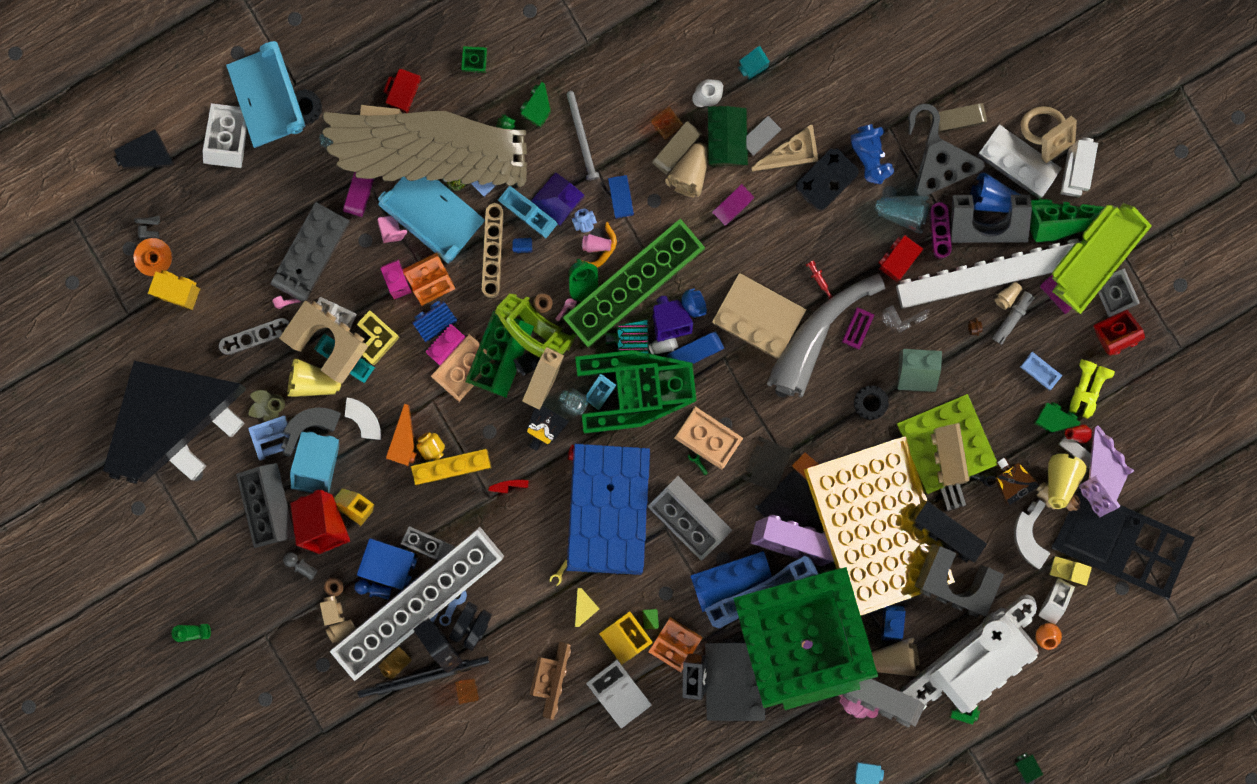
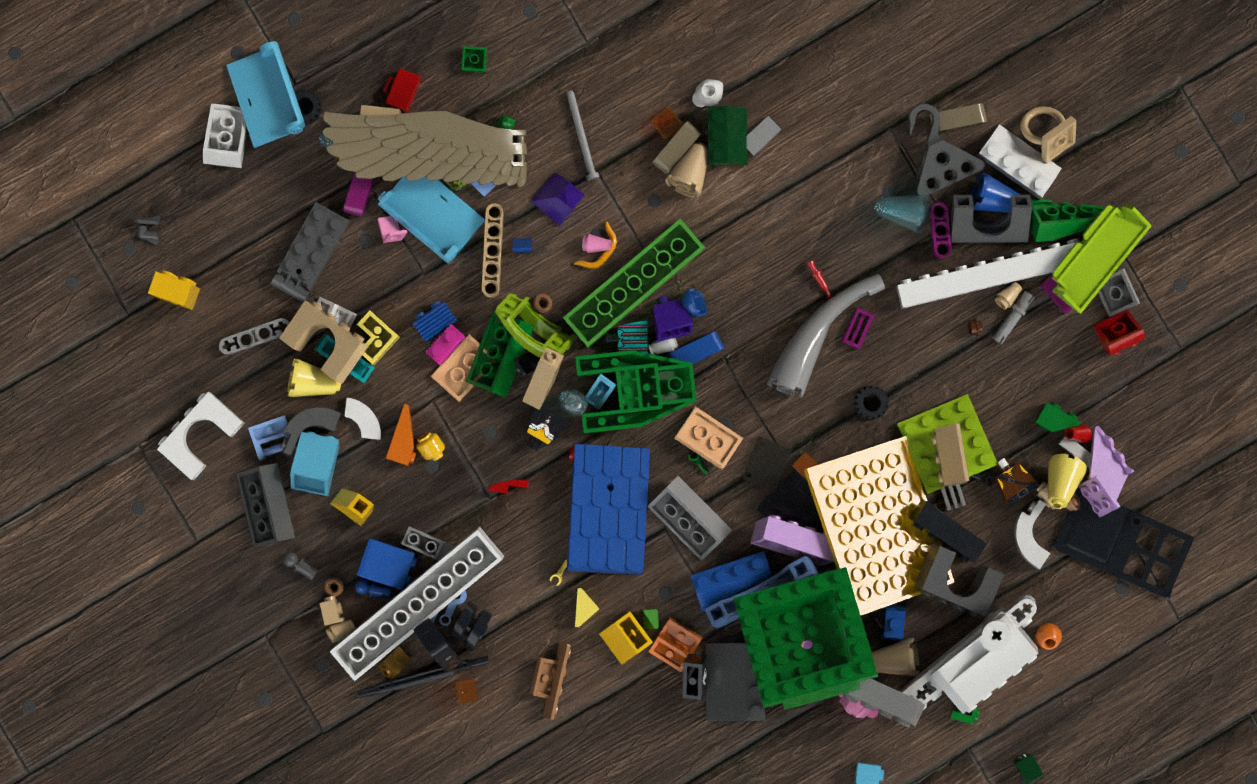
(143, 255): orange dish -> none
(144, 152): black slope -> none
(161, 416): black slope -> none
(191, 632): green piece -> none
(263, 405): olive plate -> none
(280, 303): bright pink hand -> none
(318, 522): red slope -> none
(395, 279): dark pink torso -> none
(429, 279): orange slope -> none
(451, 467): yellow brick -> none
(527, 212): medium azure slope -> none
(538, 107): green slope -> none
(569, 304): bright pink hand -> none
(582, 280): green piece -> none
(584, 220): light blue gear -> none
(618, 693): light grey slope -> none
(621, 196): blue slope -> none
(733, 204): magenta slope -> none
(753, 63): teal slope -> none
(759, 316): tan slope -> none
(796, 151): tan wing -> none
(822, 174): black axle -> none
(869, 150): blue animal -> none
(892, 319): clear bracket -> none
(900, 259): red brick -> none
(919, 370): sand green slope -> none
(1040, 371): light blue plate -> none
(1056, 601): white slope -> none
(1070, 570): light yellow slope -> none
(1079, 167): white arch -> none
(1089, 397): neon yellow piece -> none

